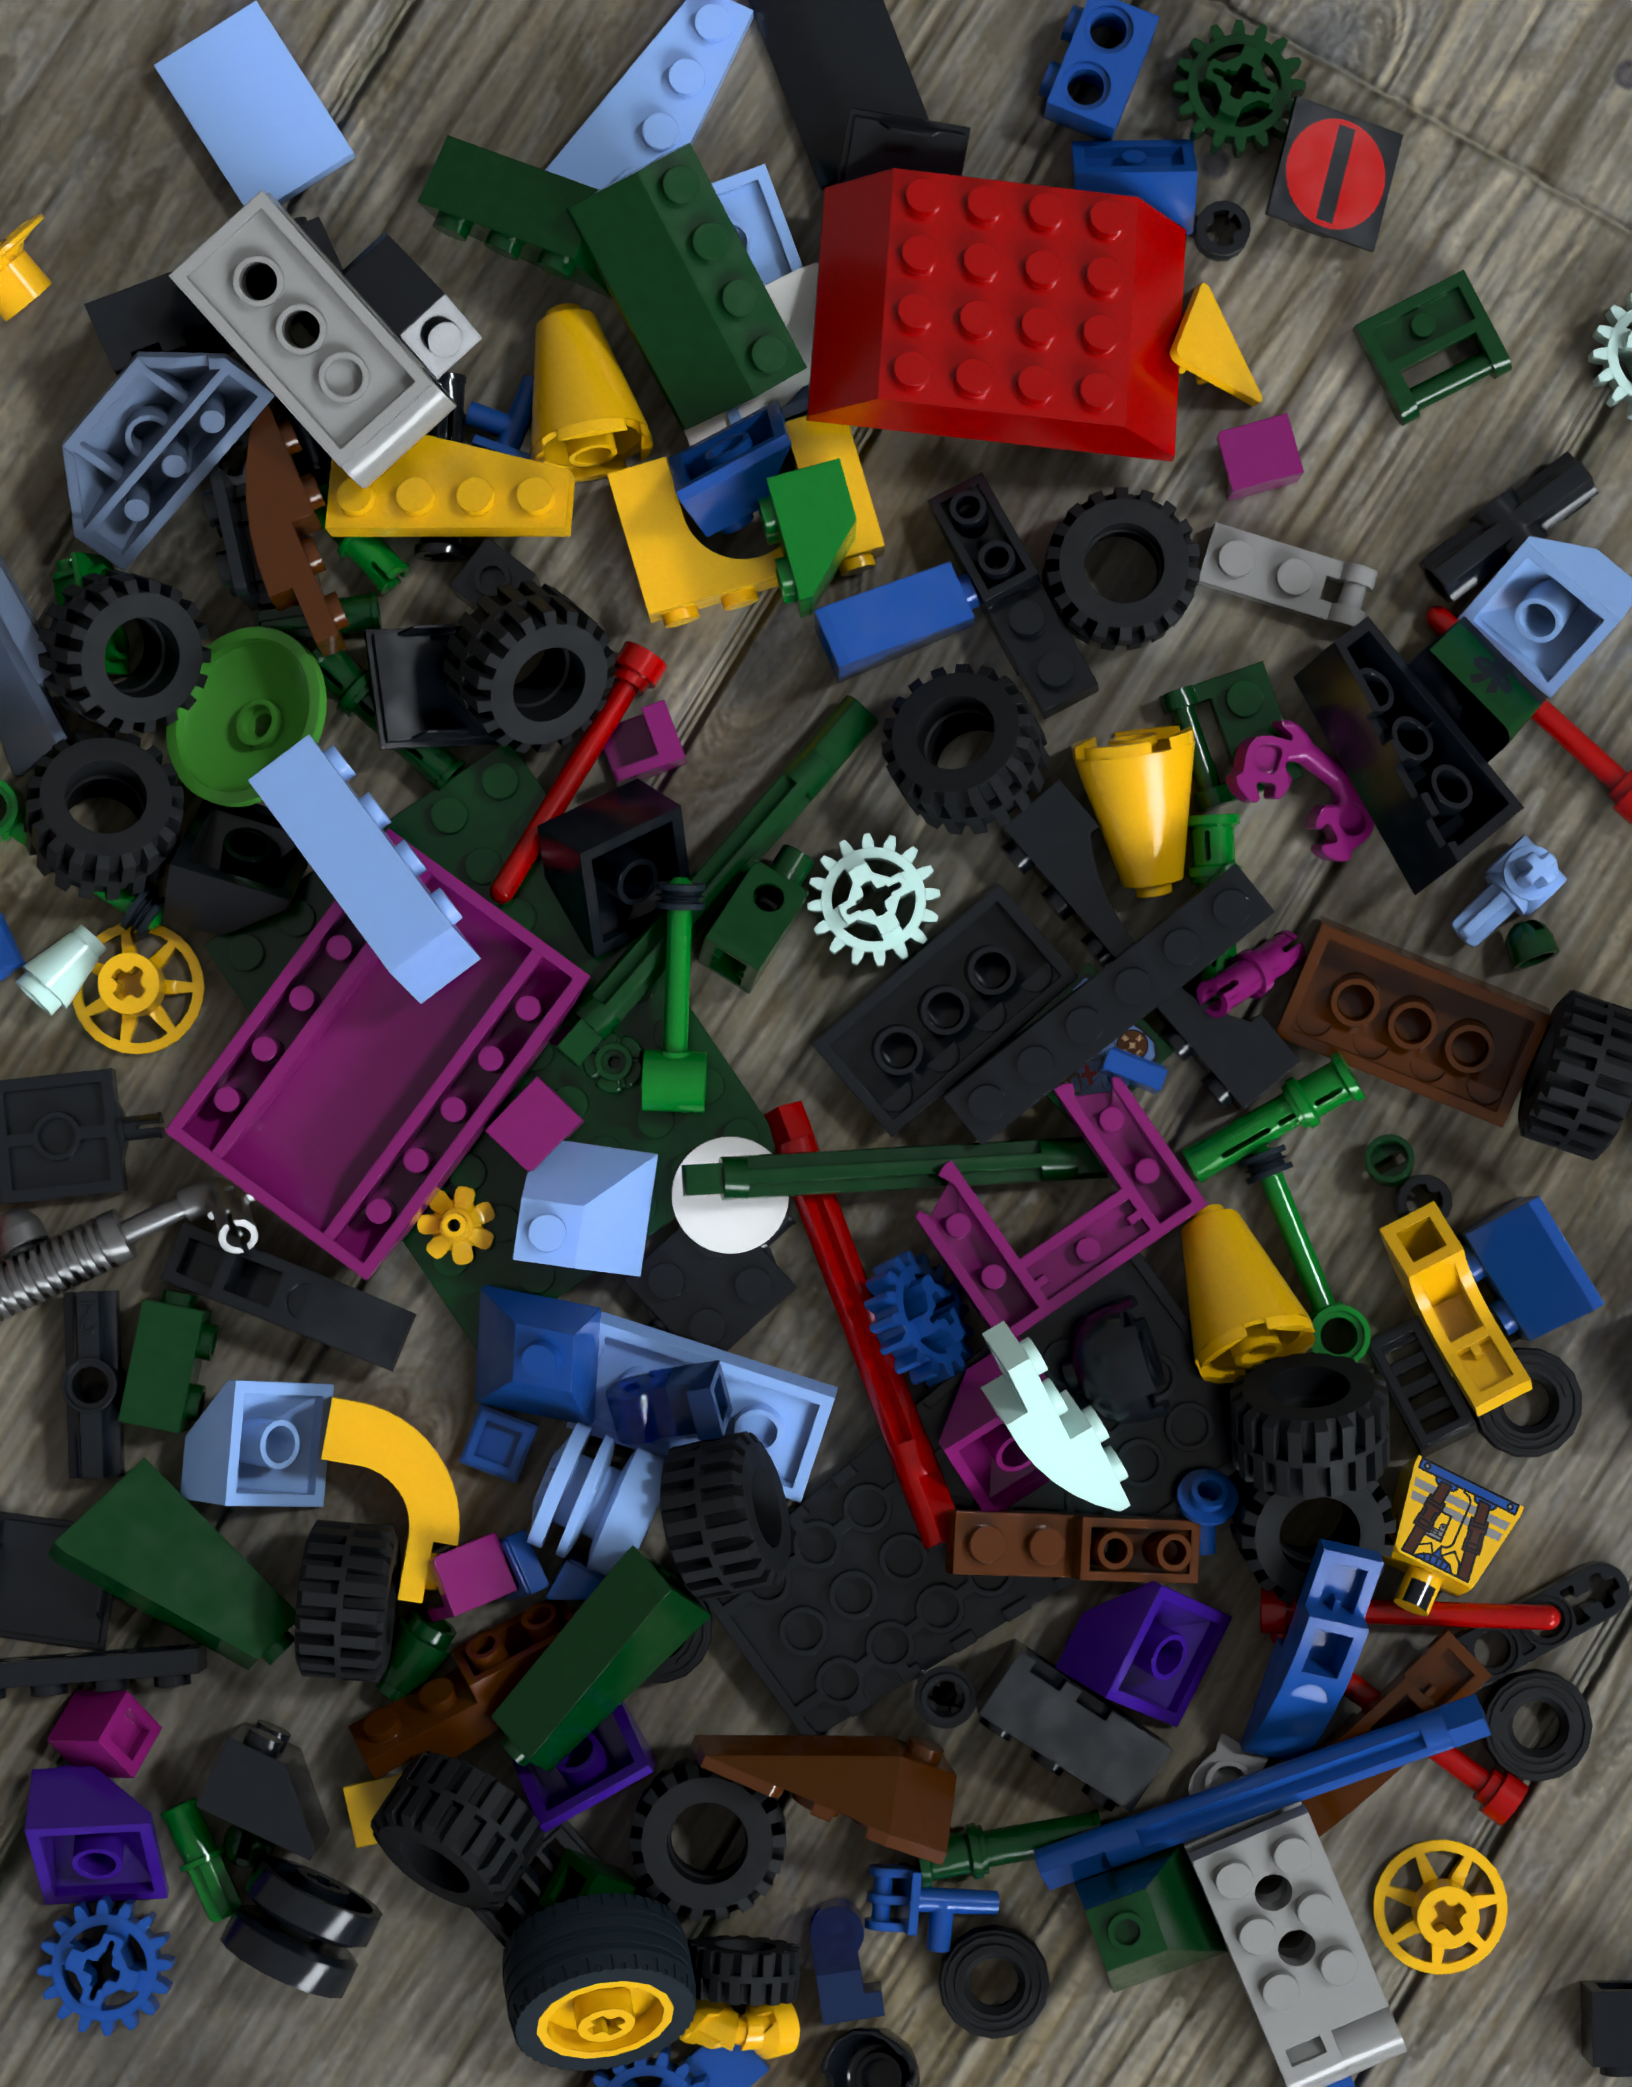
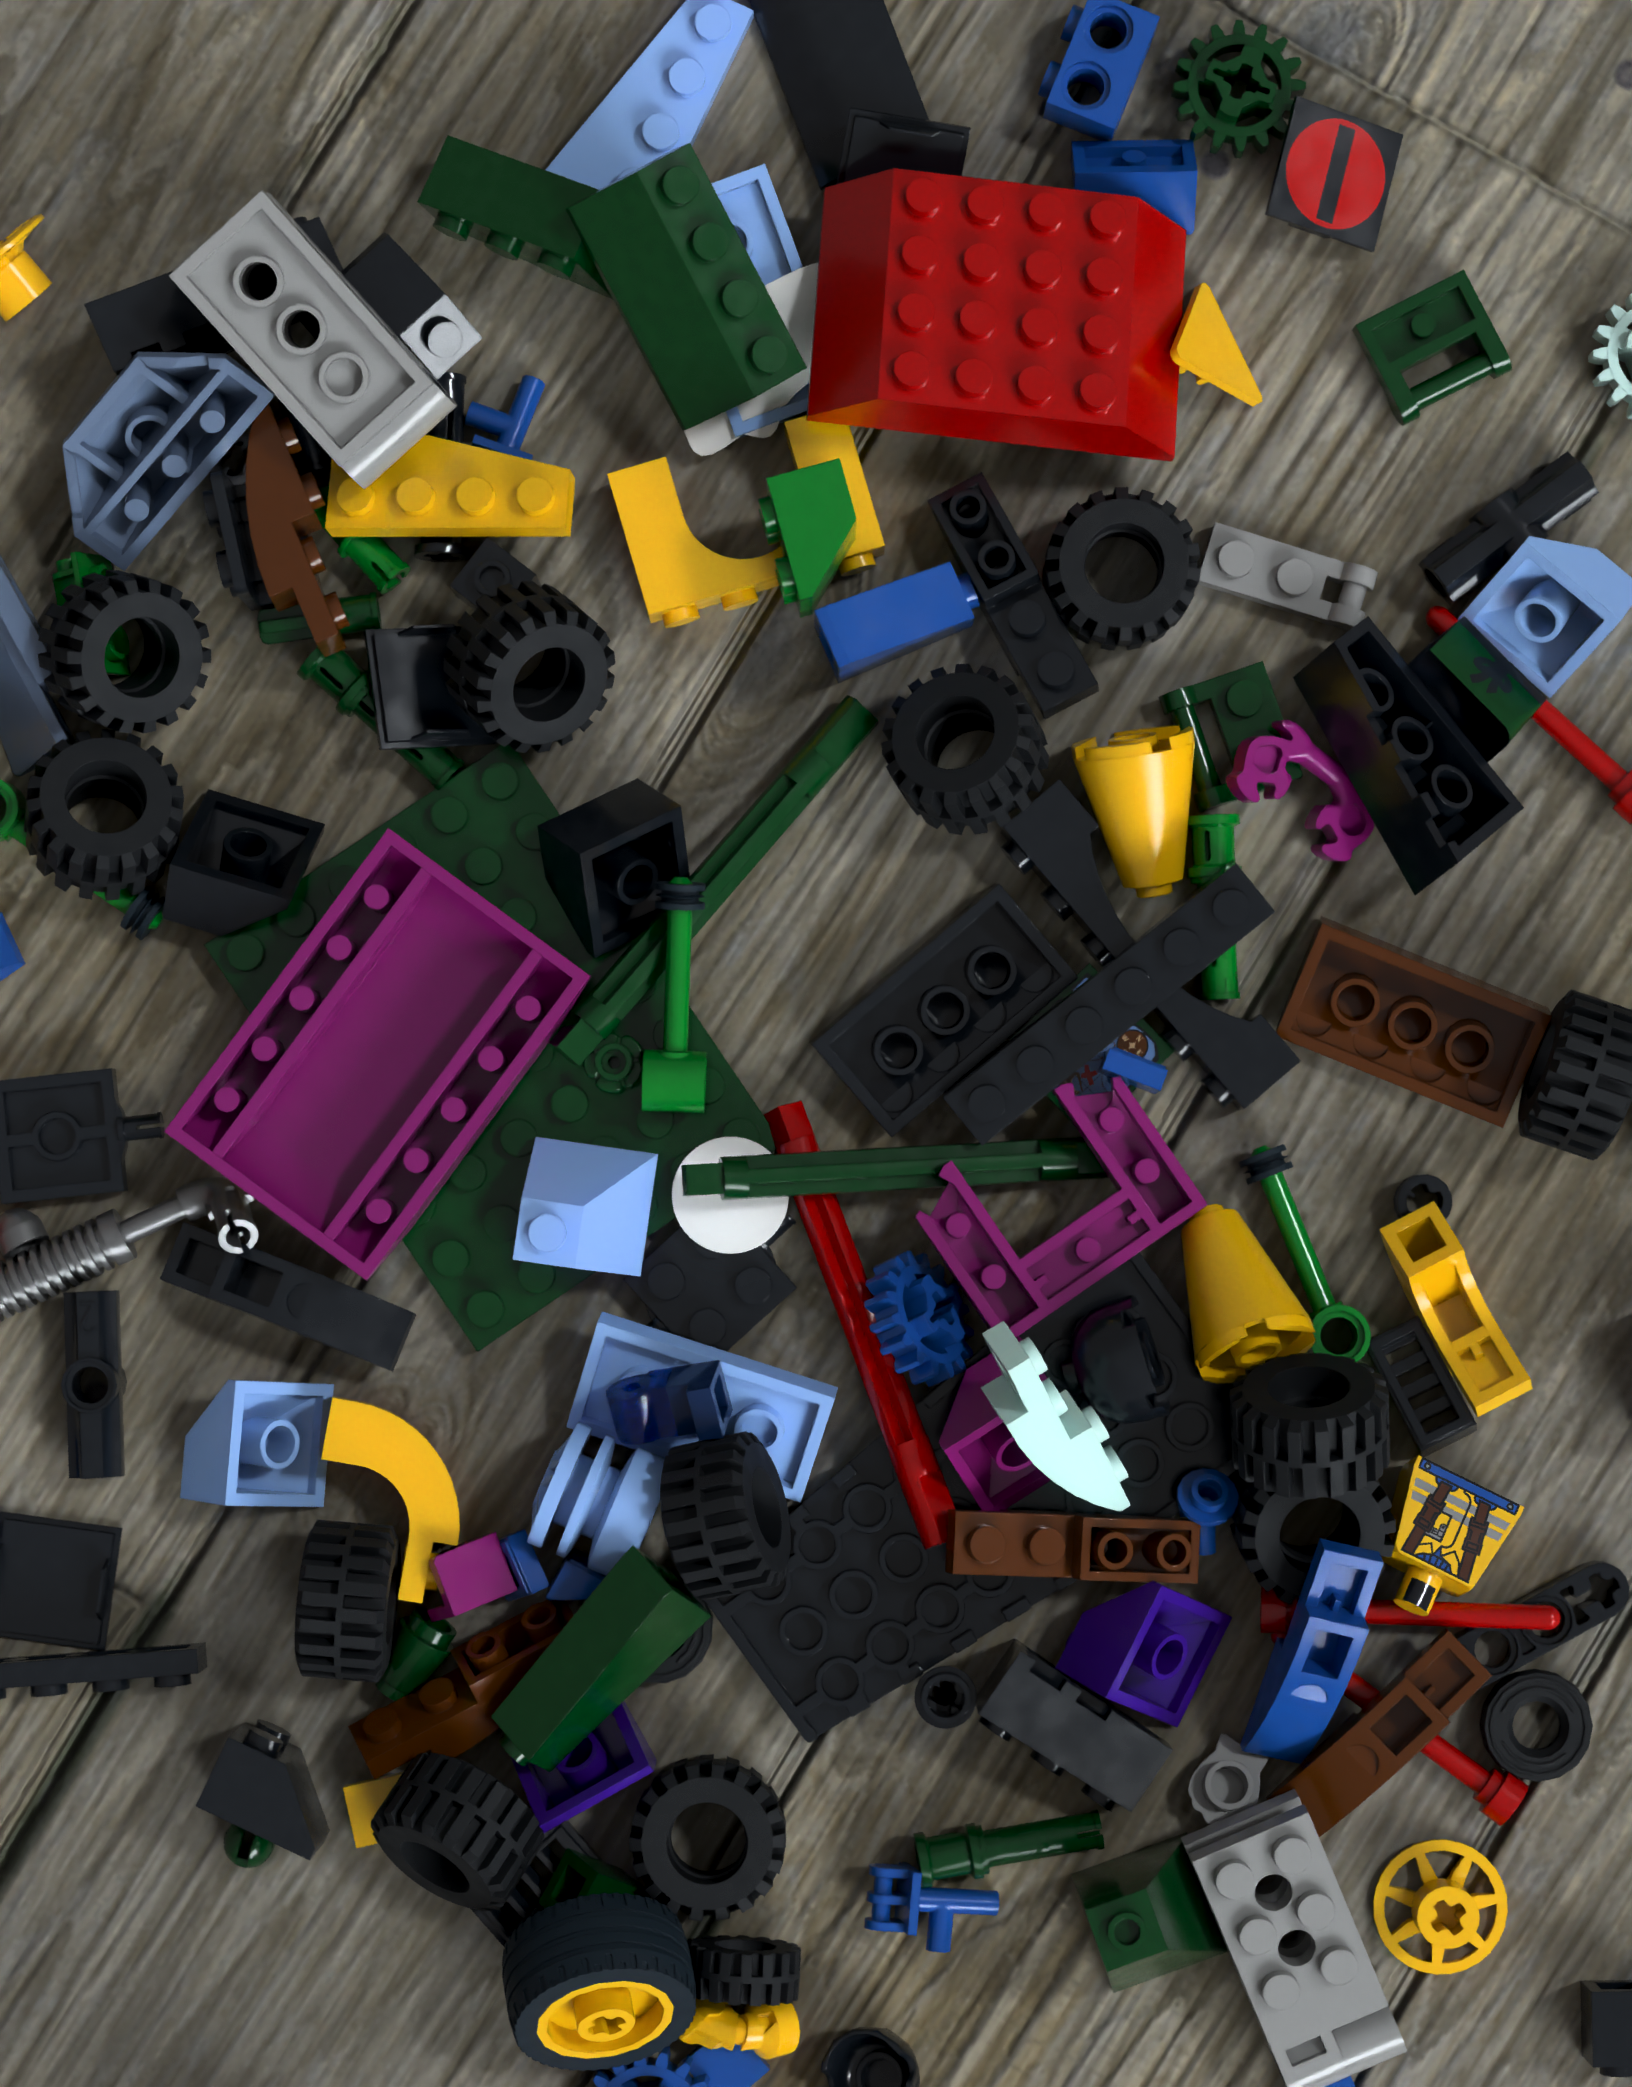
(61, 970): light aqua cone -> none
(91, 1839): dark purple slope -> none
(105, 1732): magenta panel -> none
(130, 1972): blue gear -> none
(137, 988): yellow wheel -> none
(167, 1363): dark green brick -> none
(177, 1568): dark green slope -> none
(202, 1860): green axle -> none
(252, 684): bright green dish -> none
(254, 108): light blue tile -> none
(301, 1927): black wheel -> none
(364, 869): light blue wedge -> none
(471, 1228): yellow plant -> none
(499, 1443): blue tile -> none
(534, 1124): magenta panel -> none
(537, 1355): blue slope -> none
(581, 399): yellow cone -> none
(634, 673): red piece -> none
(644, 745): magenta panel -> none
(728, 470): blue slope -> none
(745, 935): dark green torso -> none
(835, 1945): leg -> none
(860, 876): light aqua gear -> none
(879, 1782): reddish brown wedge -> none
(999, 2019): black tyre -> none
(1238, 239): black bush -> none
(1250, 973): magenta pin -> none
(1259, 456): magenta panel -> none
(1262, 1792): blue piece -> none
(1299, 1104): green pin -> none
(1382, 1151): dark green hinge -> none
(1516, 883): light blue axle -> none
(1528, 1269): blue slope -> none
(1530, 944): dark green hinge -> none
(1561, 1417): black tyre -> none

